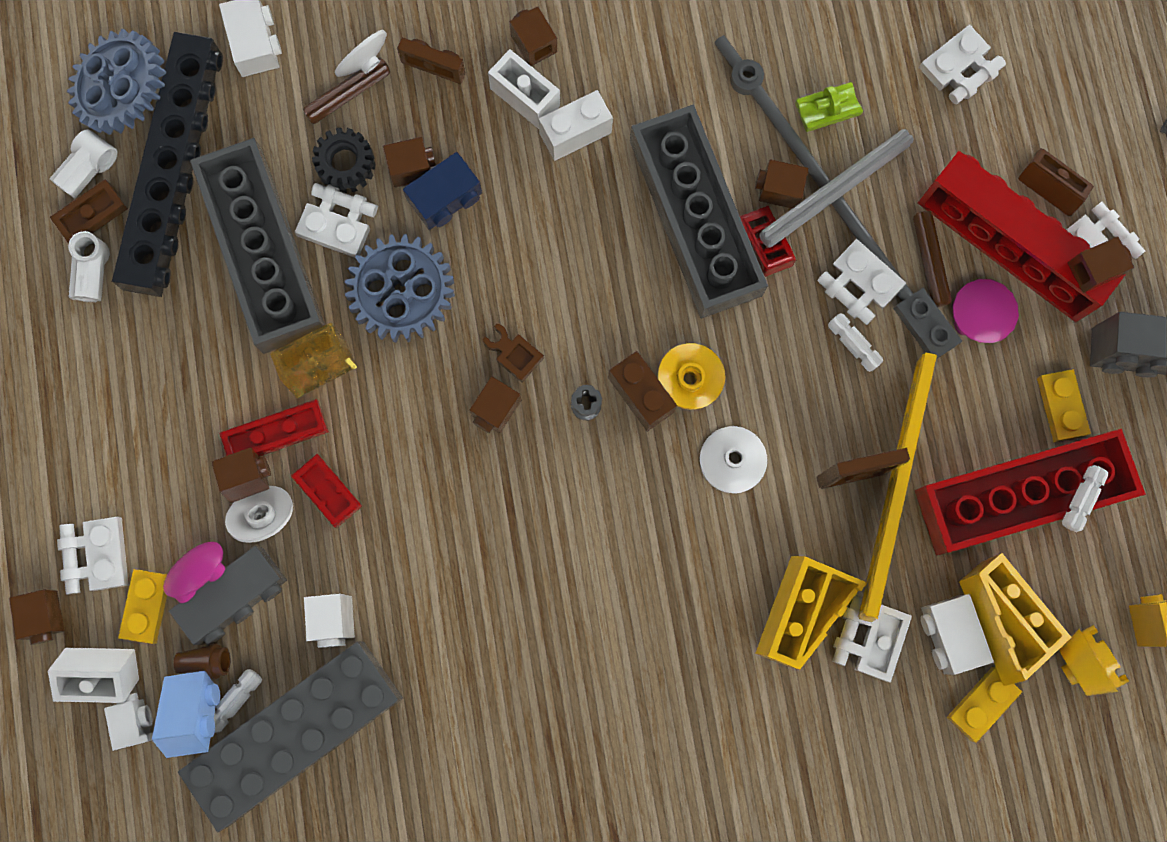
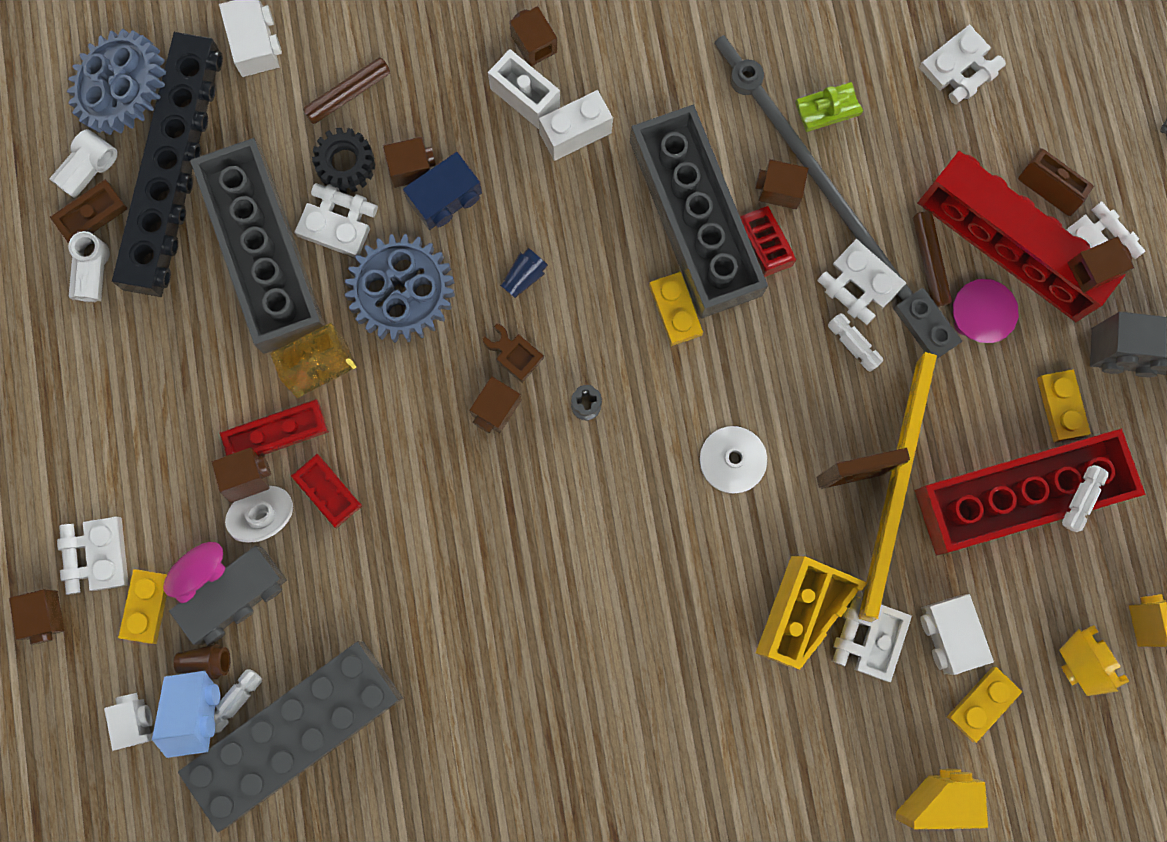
(93, 675): white brick -> none
(329, 619): white brick -> none
(363, 56): white dish -> none
(439, 63): reddish brown plate -> none
(524, 272): none -> dark blue cone
(642, 391): reddish brown brick -> none
(675, 308): none -> yellow plate
(700, 363): yellow dish -> none
(836, 188): light grey axle -> none
(946, 802): none -> yellow slope
(1013, 619): yellow wedge -> none

